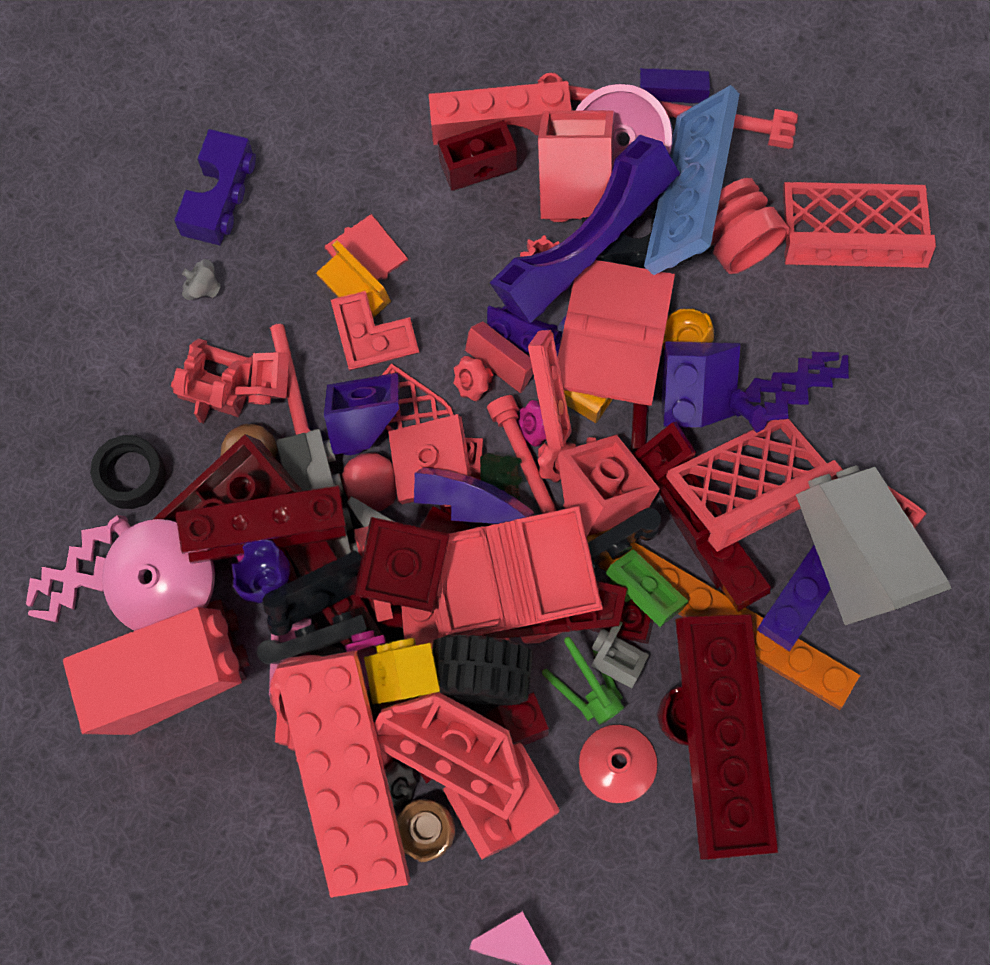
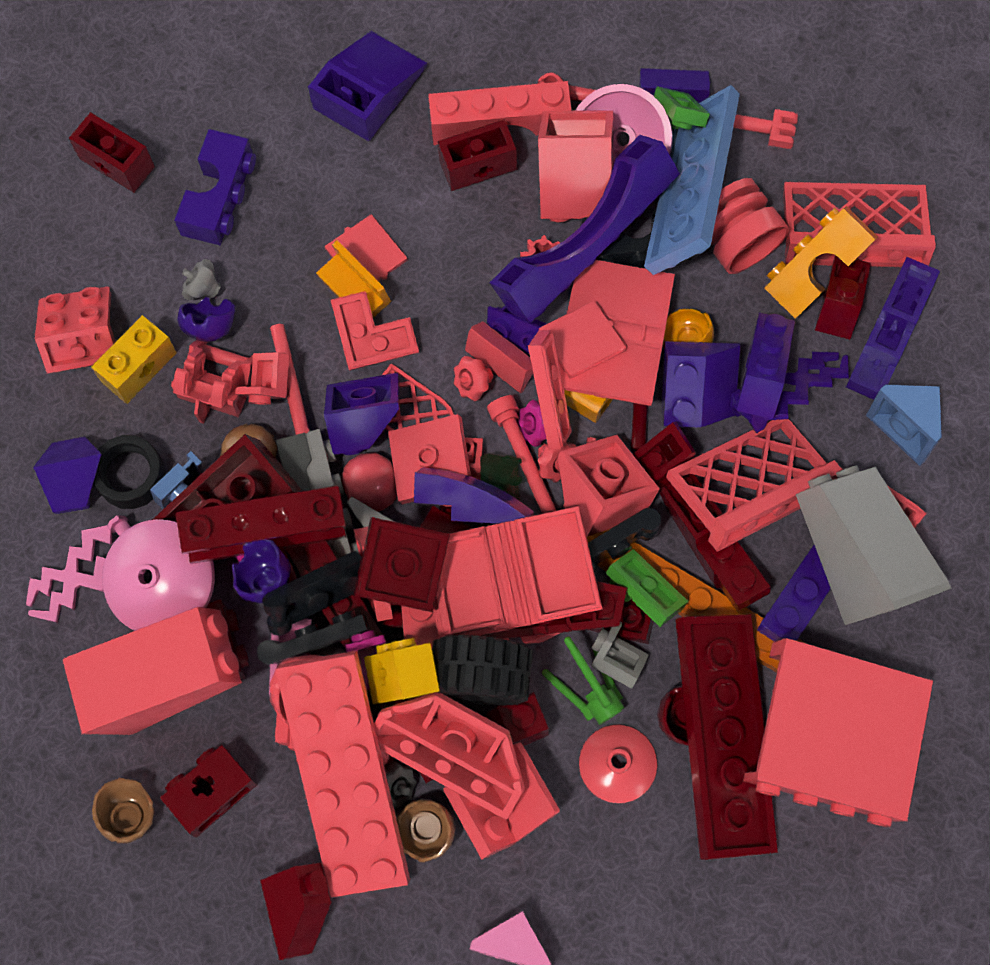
(68, 474): none -> dark purple slope
(74, 328): none -> coral bracket
(112, 152): none -> dark red brick
(122, 810): none -> medium nougat hair
(134, 359): none -> yellow brick
(176, 481): none -> medium blue plate
(197, 810): none -> dark red brick
(205, 320): none -> dark purple hair
(296, 908): none -> dark red slope
(364, 84): none -> dark purple slope
(584, 339): none -> coral piece
(681, 108): none -> bright green plate
(766, 365): none -> dark purple arch
(841, 235): none -> light orange arch
(842, 733): none -> coral panel
(843, 298): none -> dark red slope
(893, 328): none -> dark purple slope
(909, 418): none -> medium blue slope

